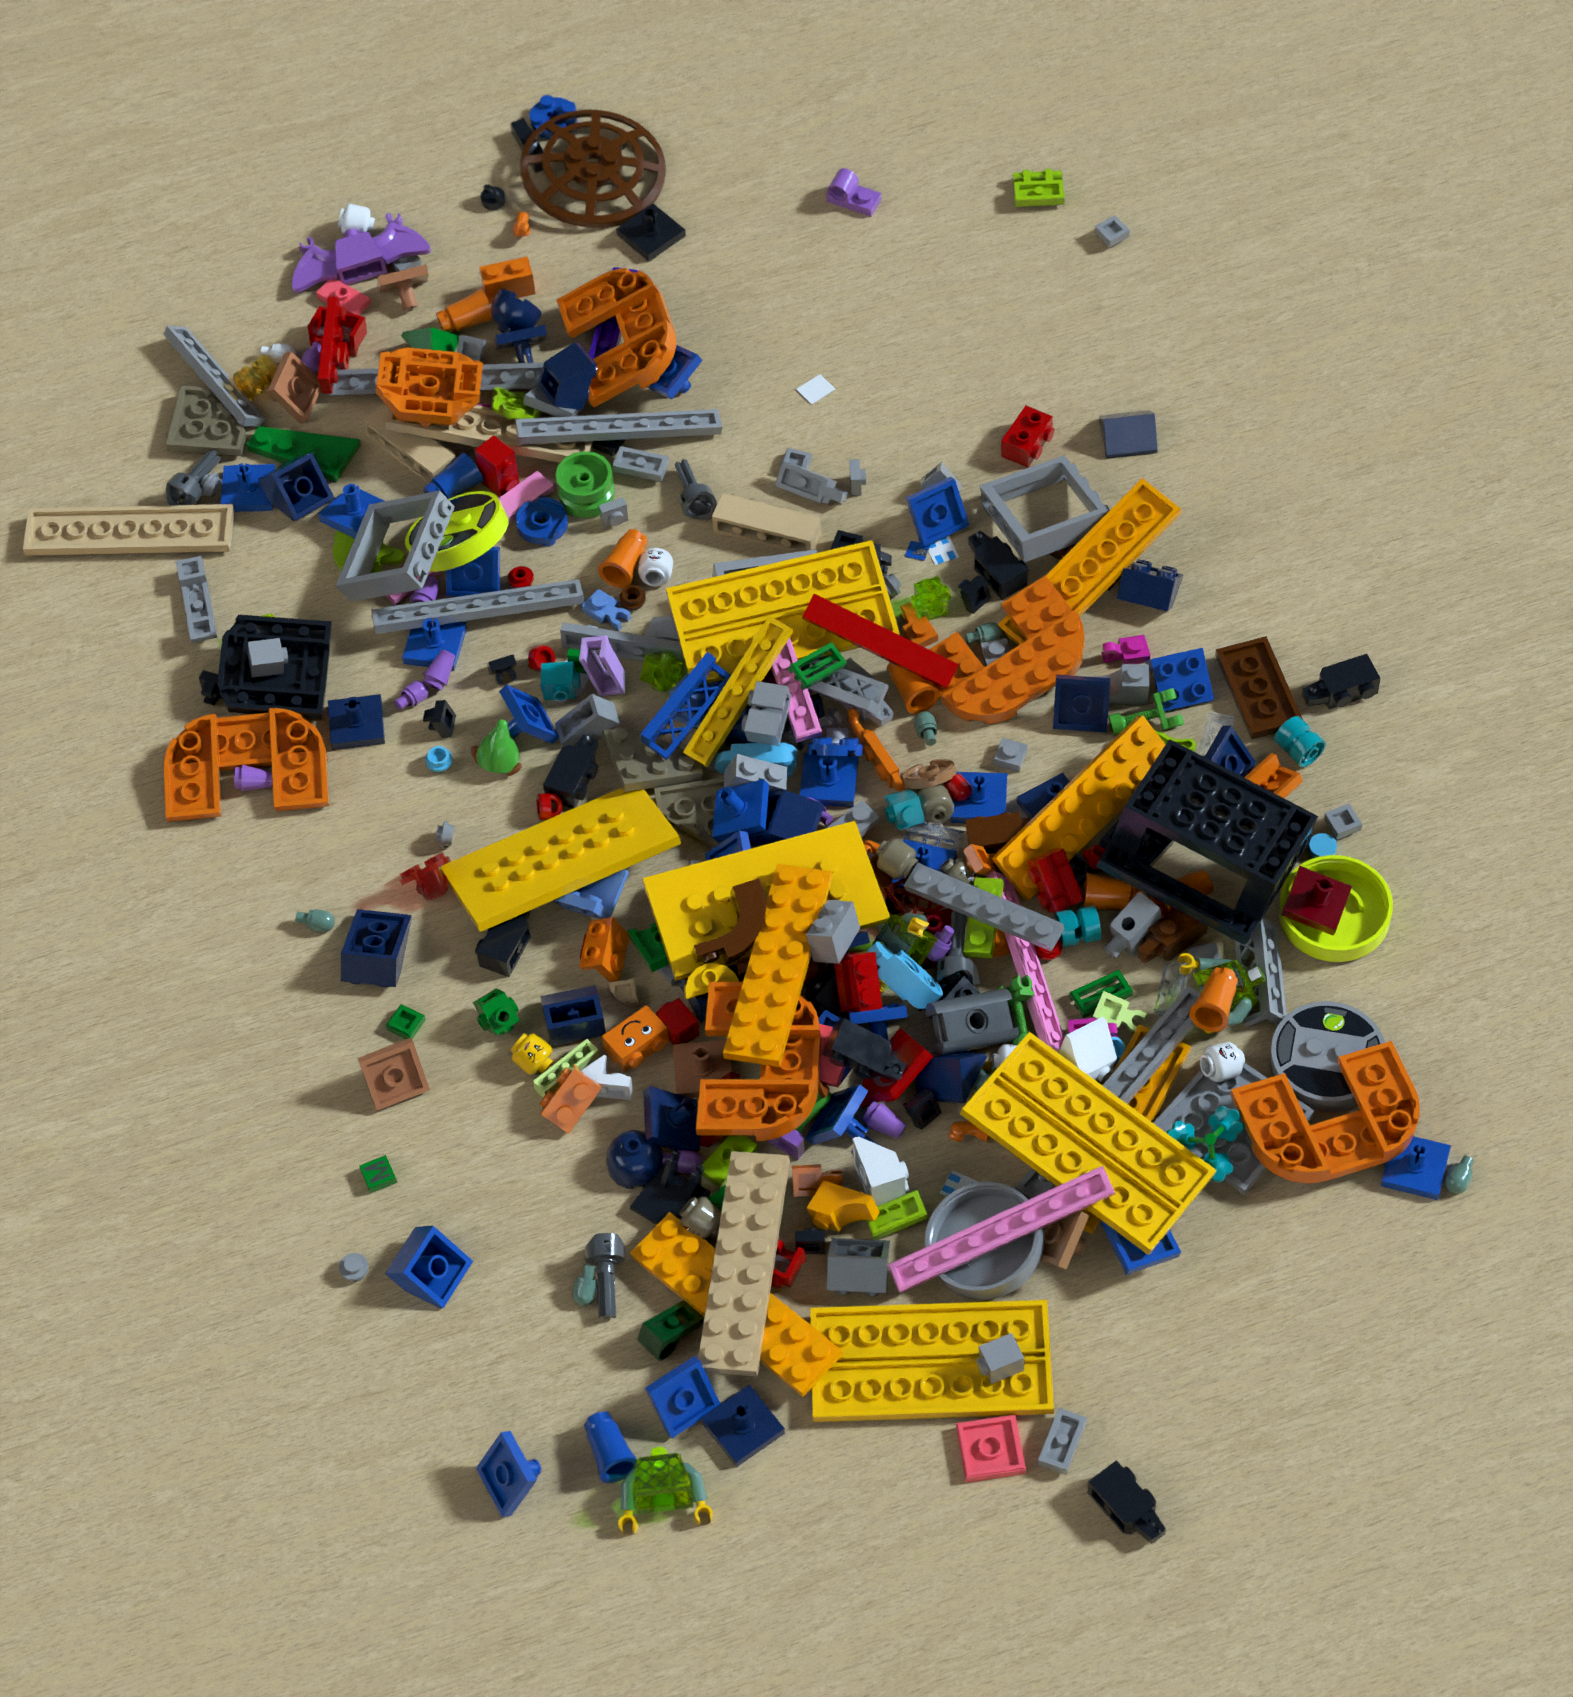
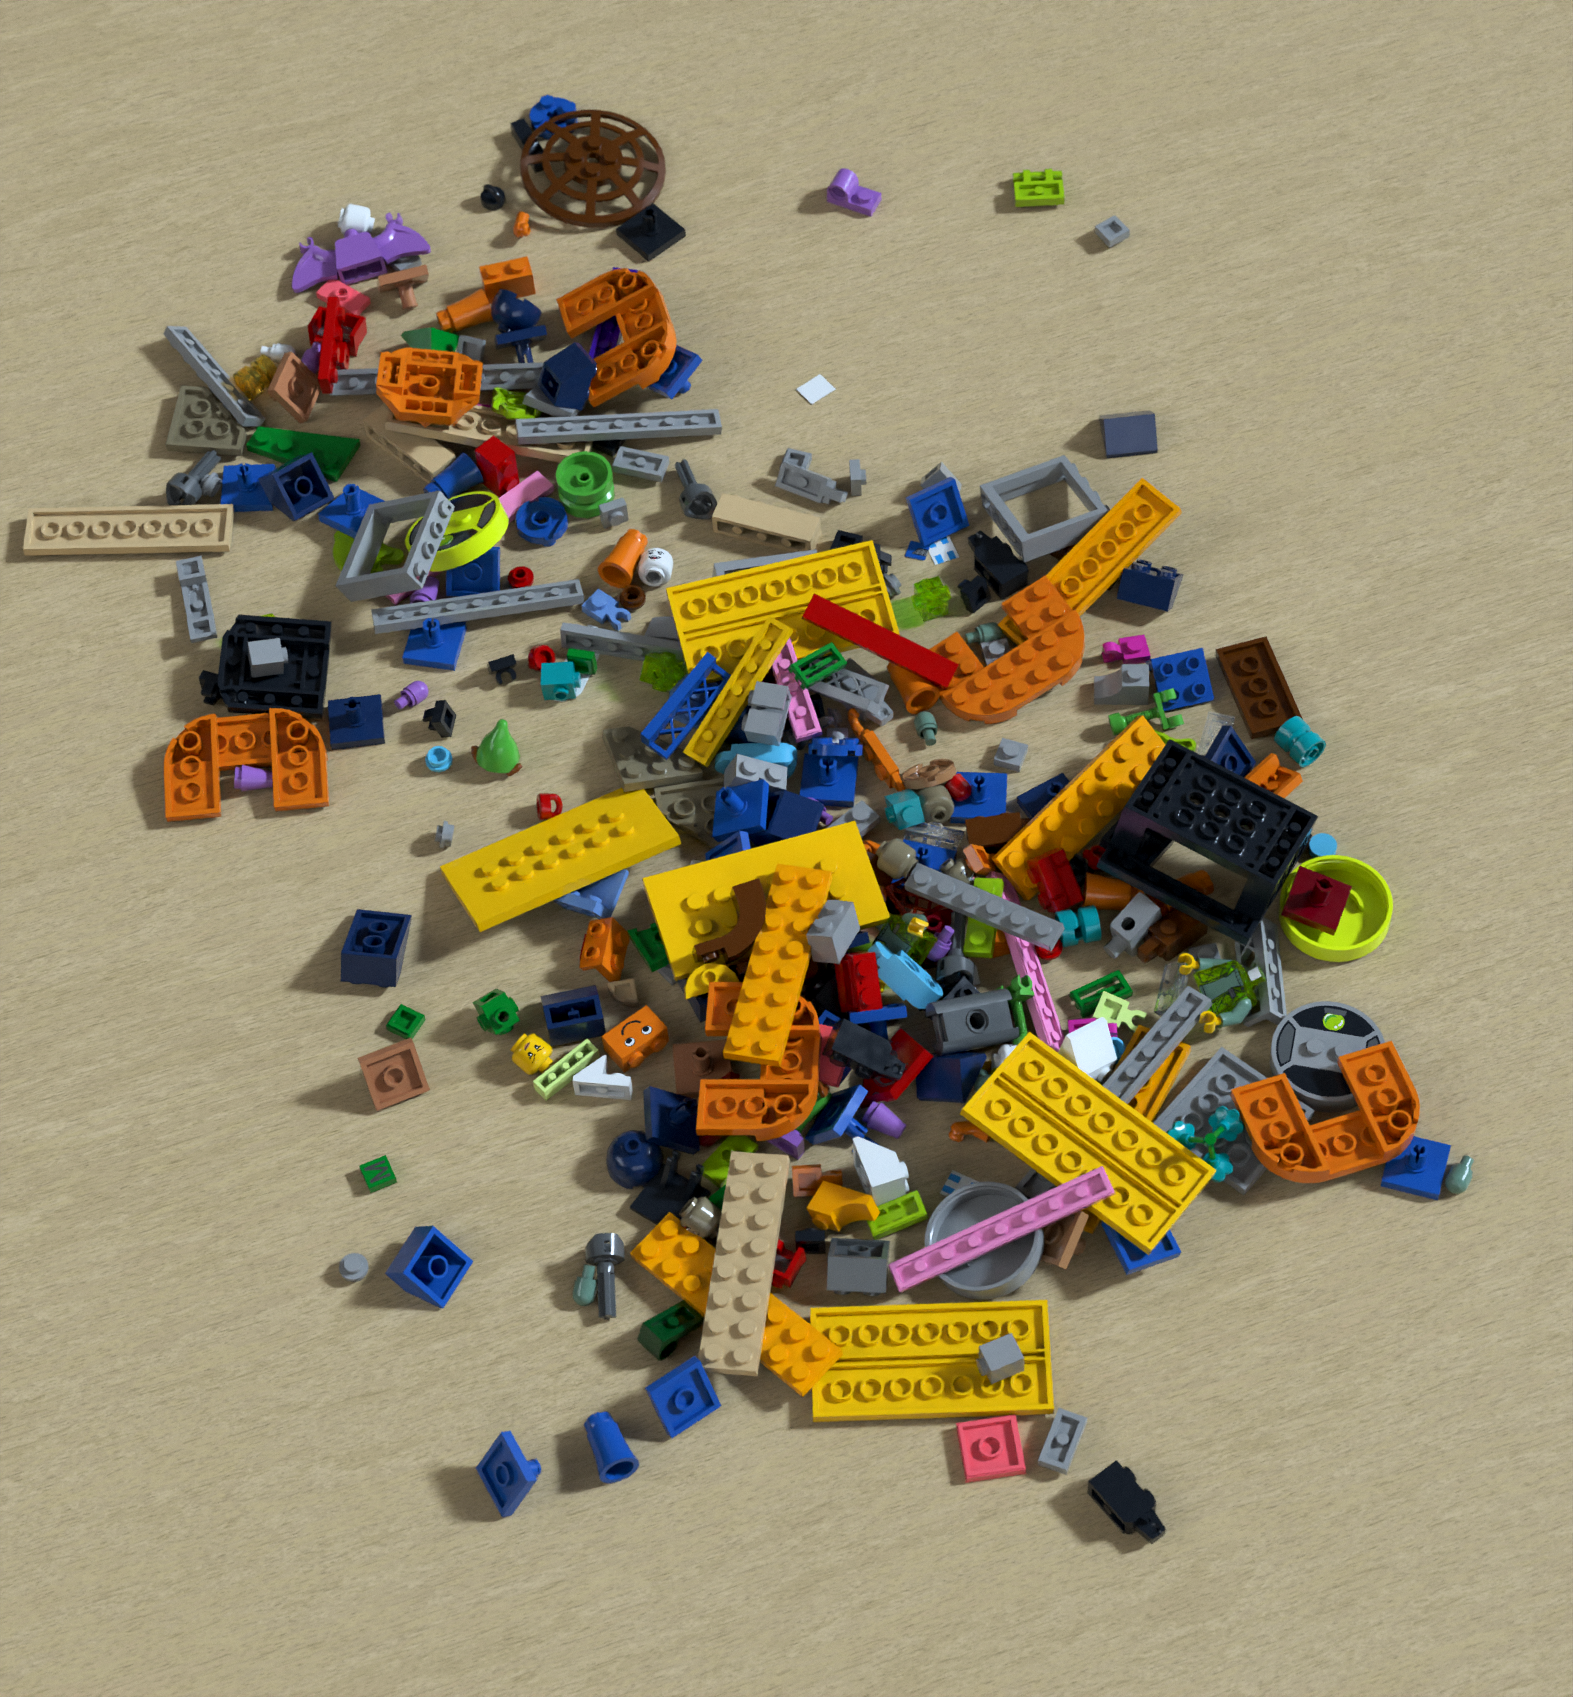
(316, 920): sand green cylinder -> none
(429, 880): clear red plate -> none
(439, 670): medium lavender cone -> none
(504, 945): black hinge -> none
(528, 715): blue tile -> none
(569, 1099): orange bracket -> none
(573, 771): black hinge -> none
(588, 719): light grey arch -> none
(602, 666): lavender window -> none
(660, 1485): clear neon green torso -> none
(680, 1022): red brick -> none
(687, 1161): medium lavender cylinder -> none
(743, 1425): dark blue tile -> none
(917, 629): orange plate -> none
(923, 1108): black tile -> none
(1027, 436): red brick -> none
(1081, 703): dark blue tile -> none
(1215, 1000): orange plant -> none
(1222, 1061): white head -> none
(1343, 821): light grey plate -> none
(1344, 683): black hinge -> none

